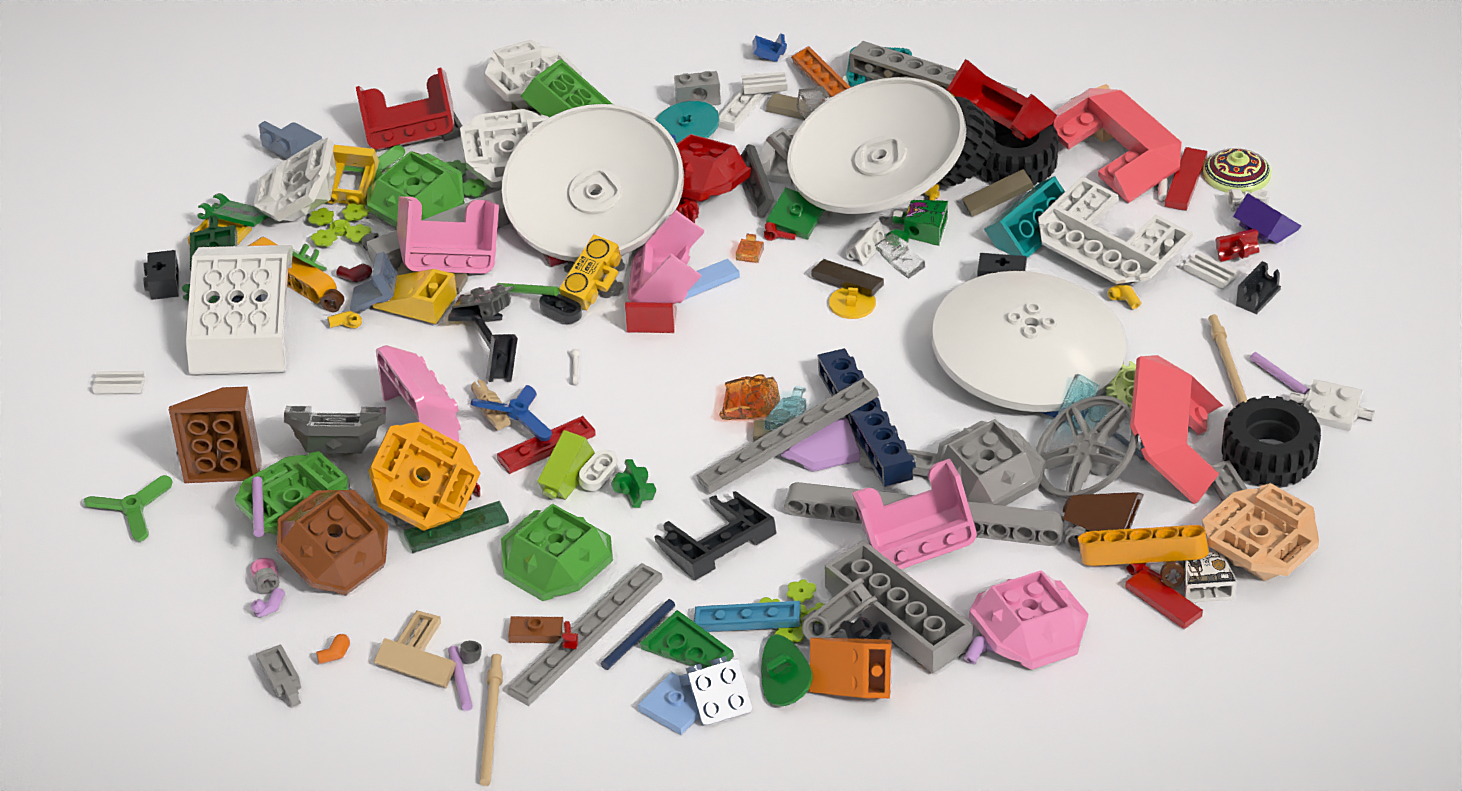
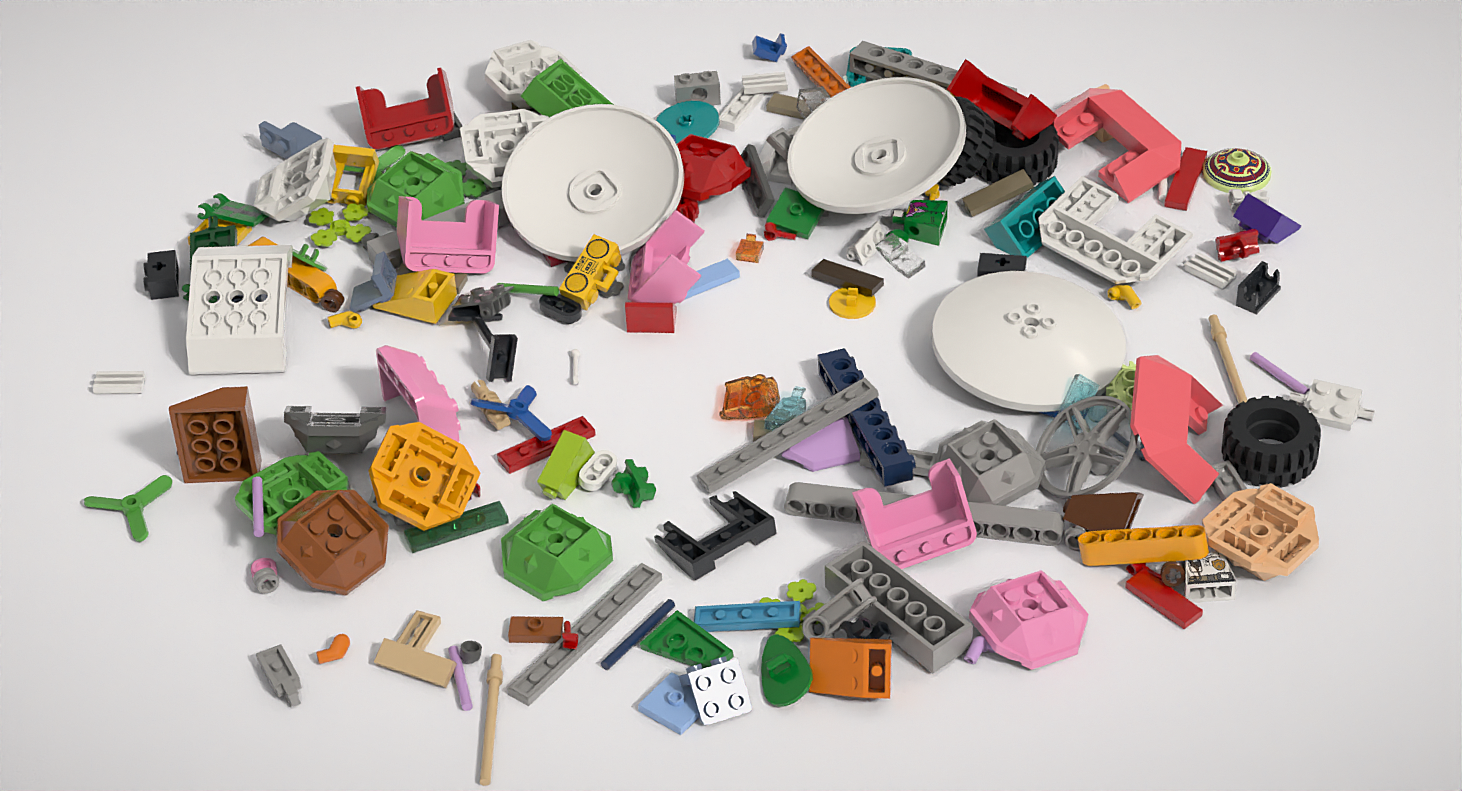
(272, 605): lavender arm -> none
(354, 274): dark red arm -> none

